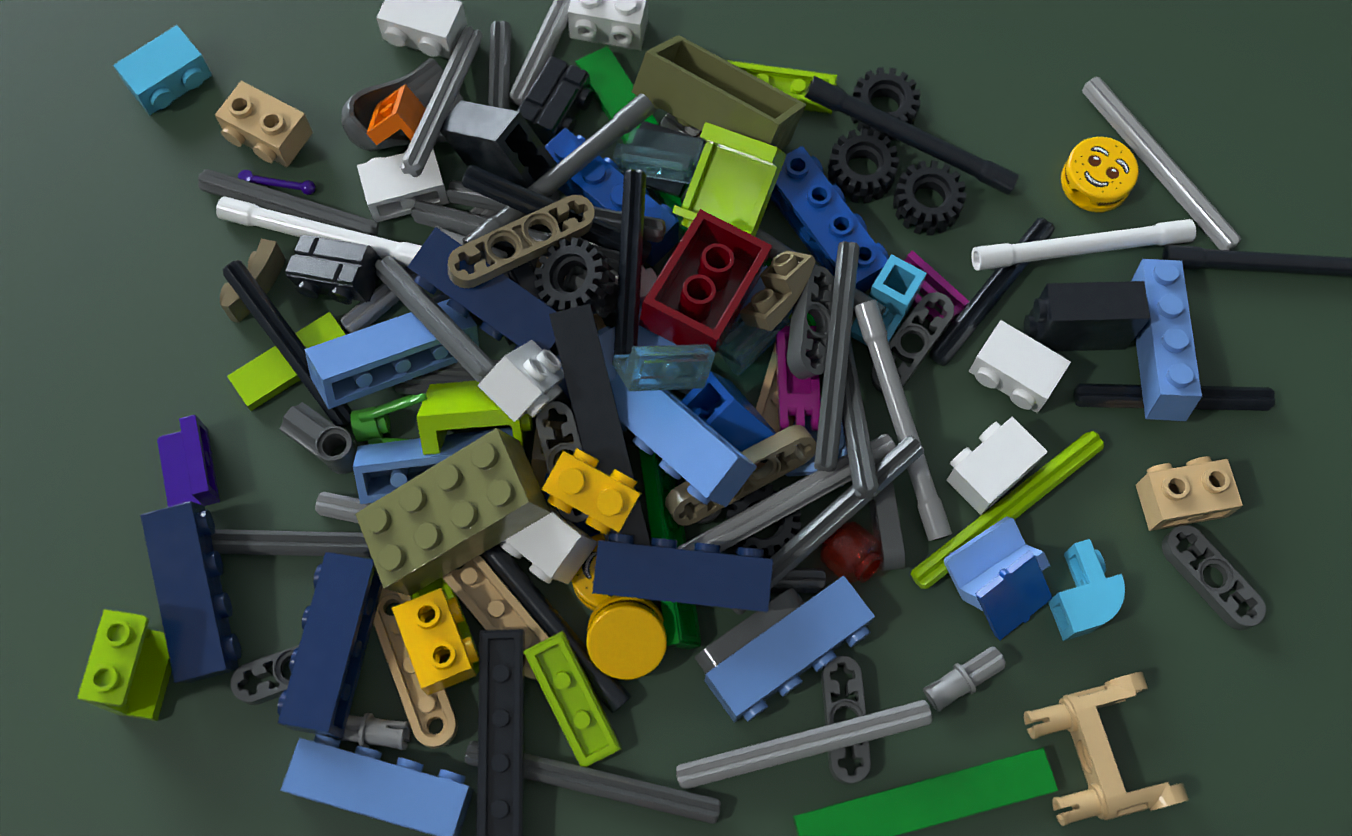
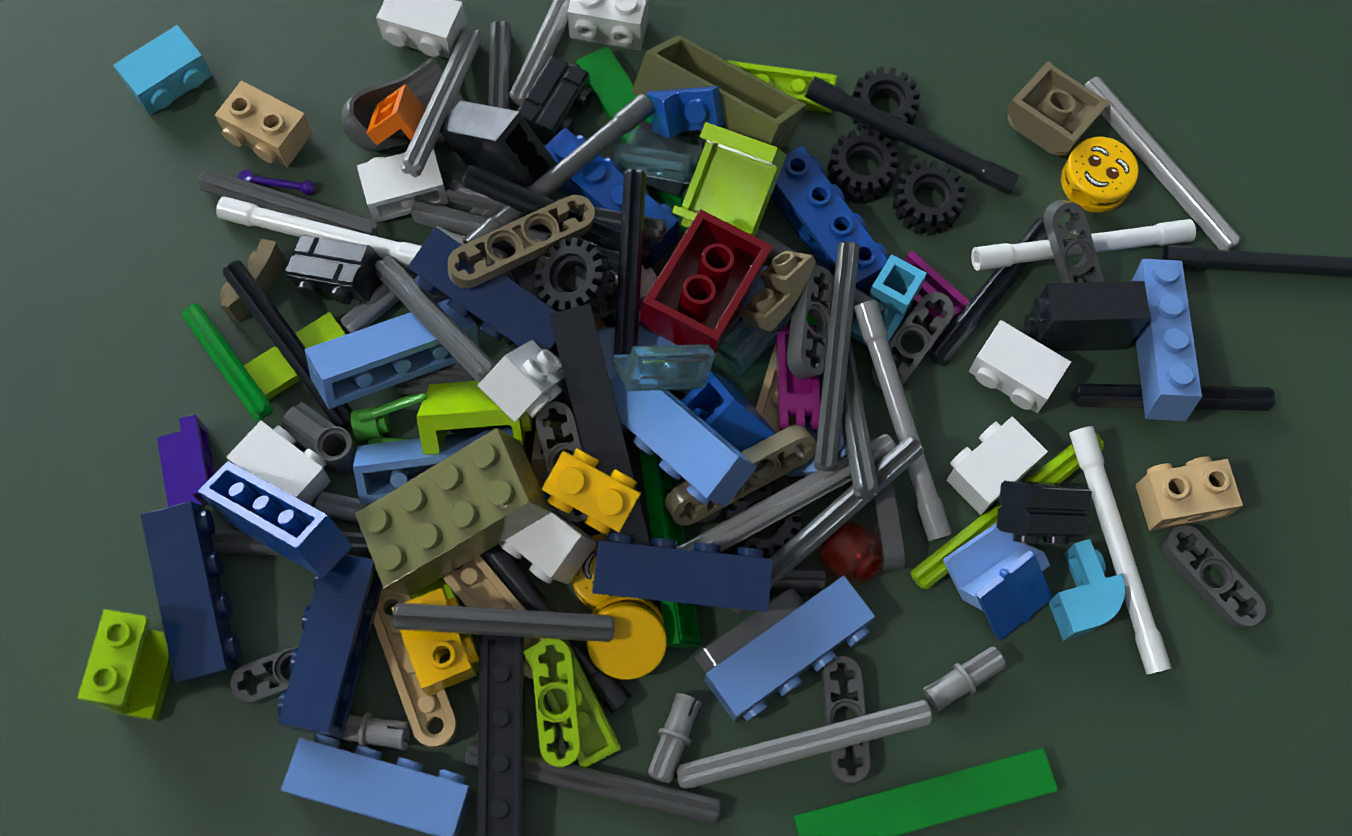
(227, 362): none -> green axle
(276, 460): none -> white brick
(276, 519): none -> blue brick
(503, 622): none -> dark grey axle
(548, 734): none -> lime beam
(674, 737): none -> light grey axle
(685, 109): none -> blue slope
(1043, 510): none -> black brick
(1054, 110): none -> dark tan slope
(1062, 242): none -> dark grey beam
(1105, 791): tan connector -> none
(1146, 633): none -> white piece

